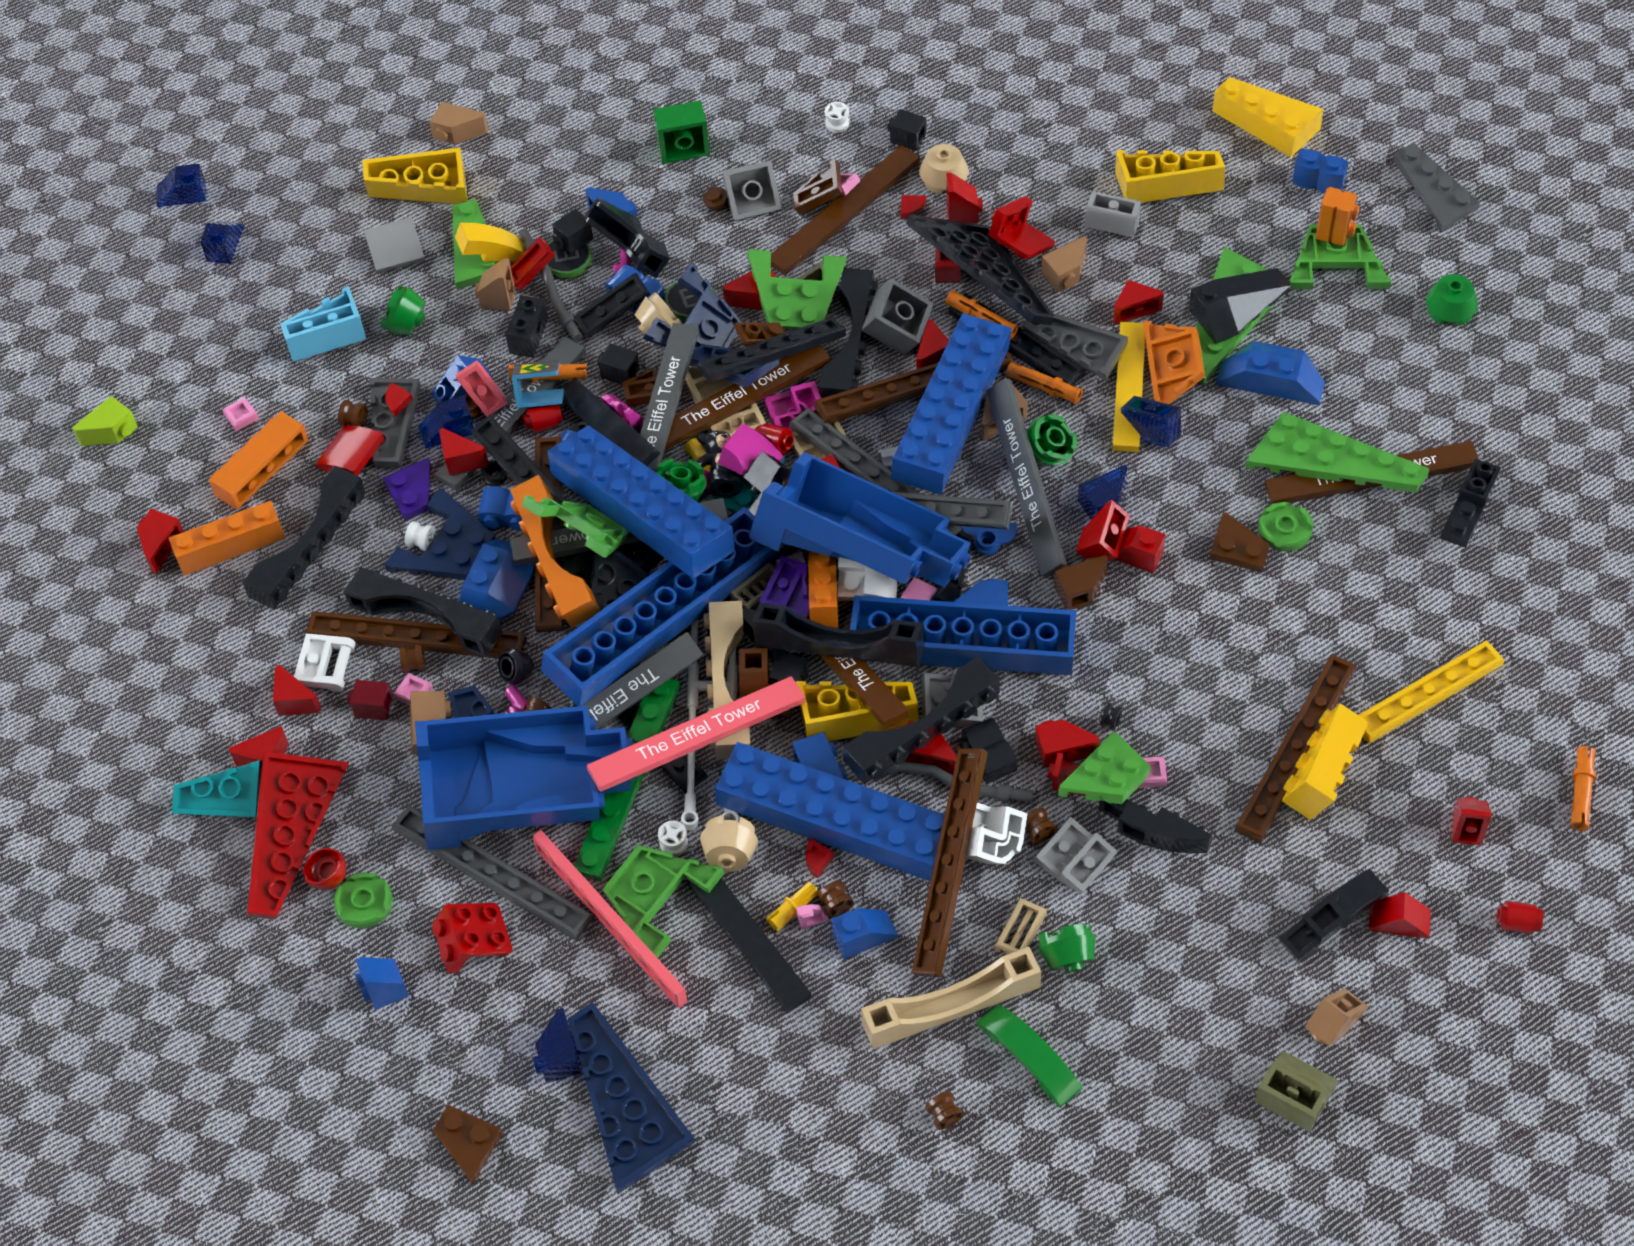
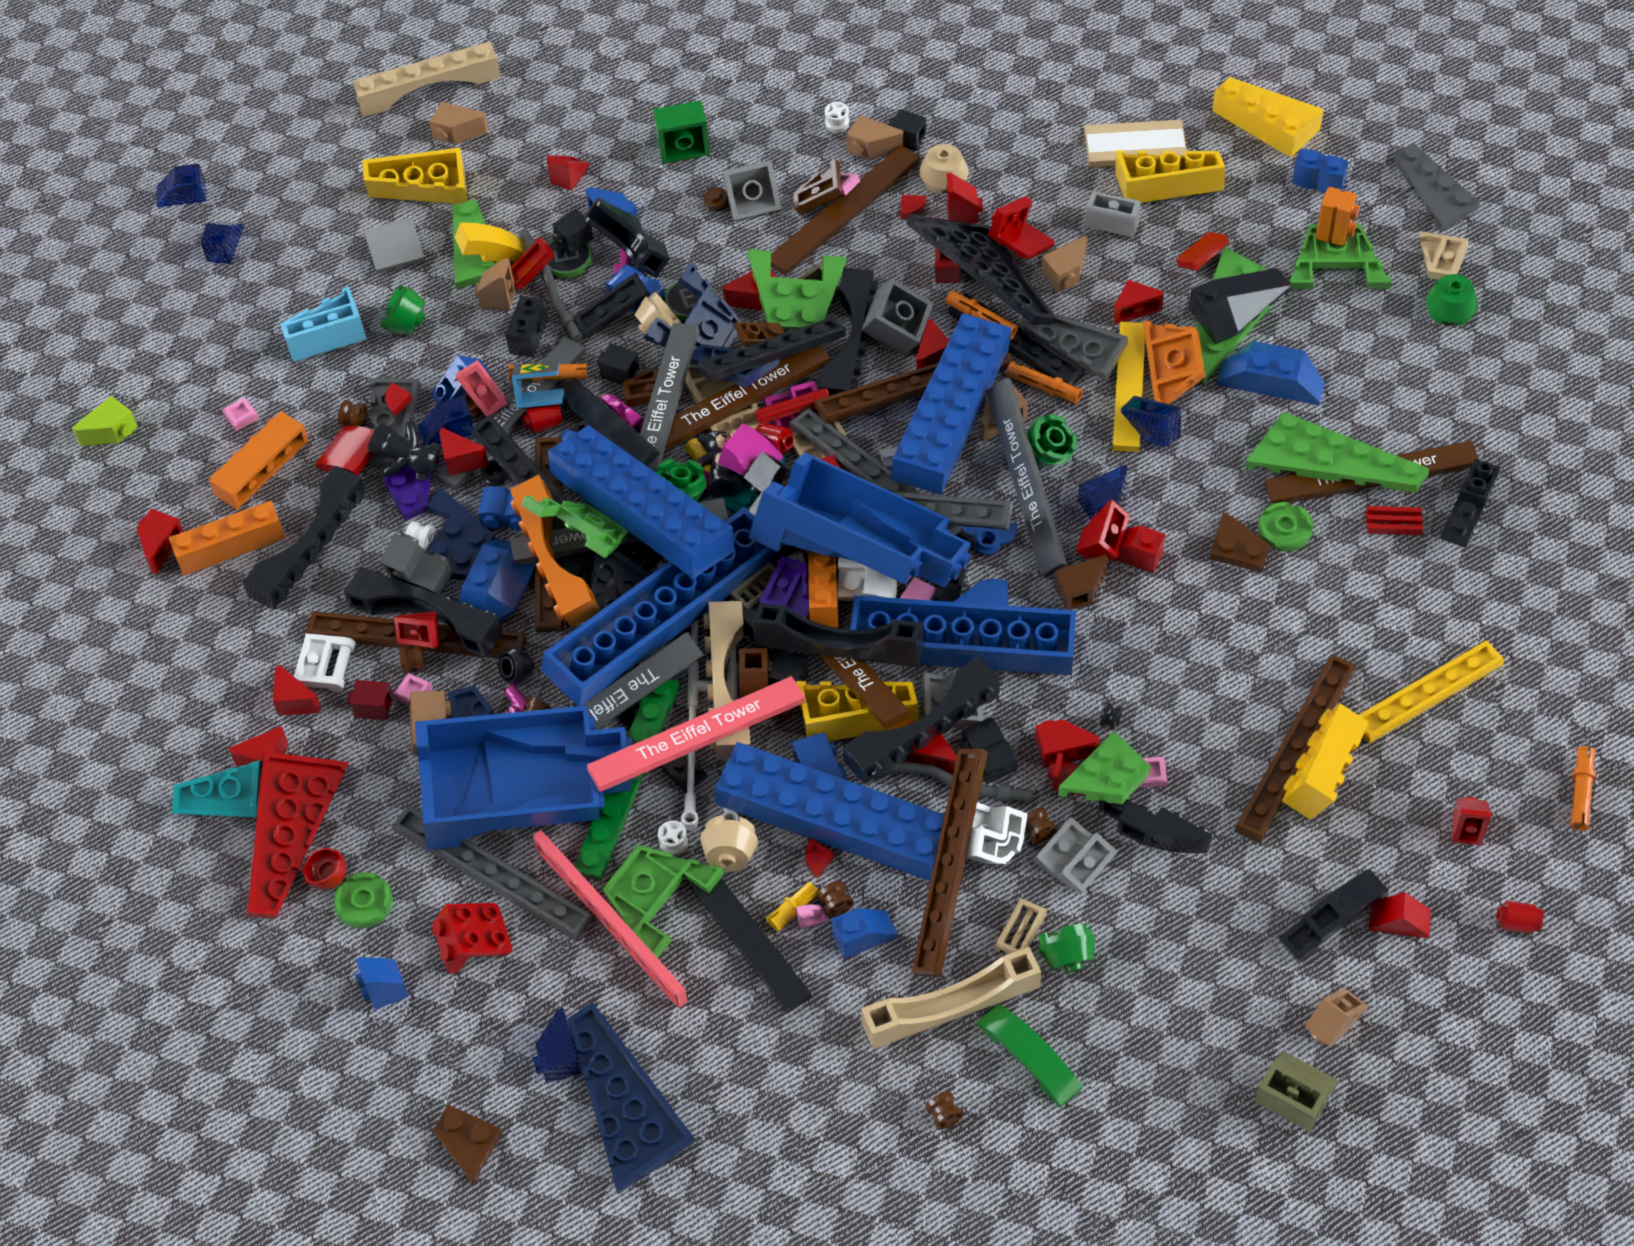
(382, 90): none -> tan arch
(388, 443): none -> black piece
(411, 564): none -> dark grey brick
(418, 629): none -> red slope
(566, 170): none -> red slope
(789, 406): none -> red axle
(872, 138): none -> medium nougat slope
(1152, 136): none -> tile
(1202, 251): none -> red tile
(1393, 517): none -> red tile
(1442, 253): none -> tan wing

